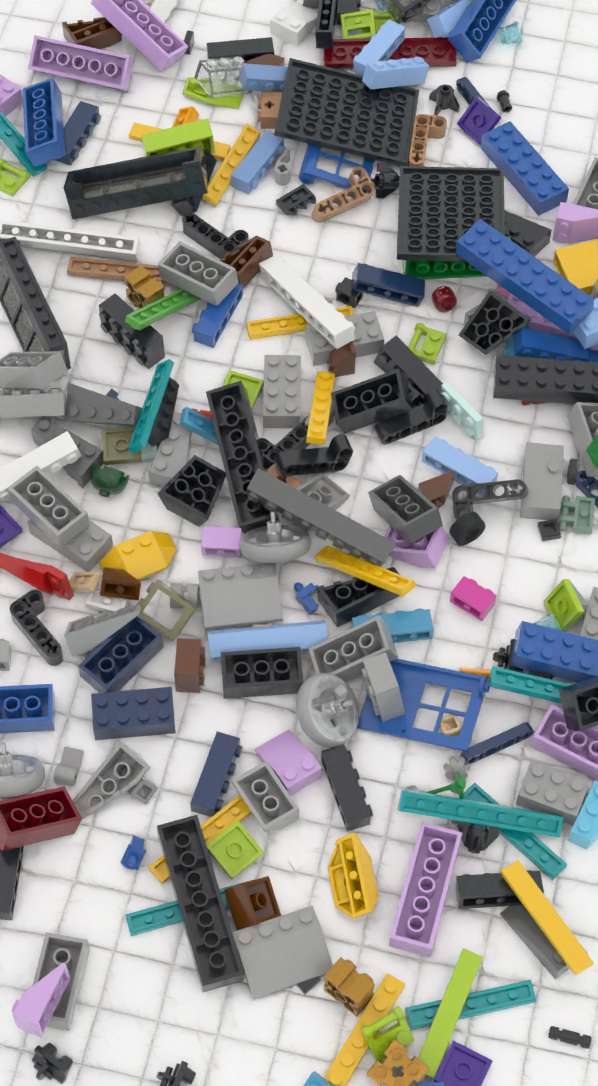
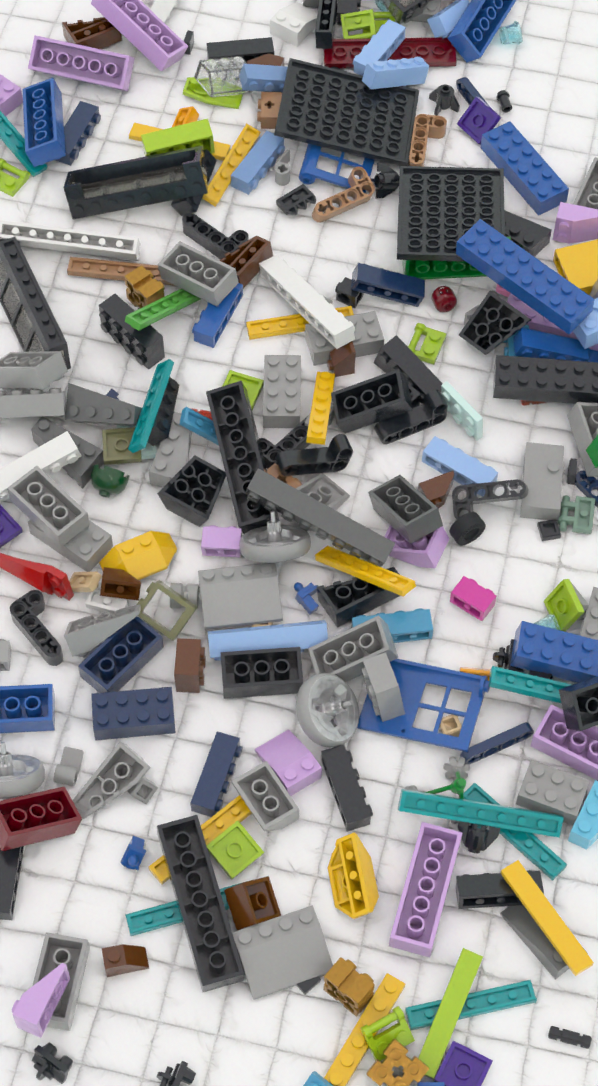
(124, 959): none -> reddish brown slope

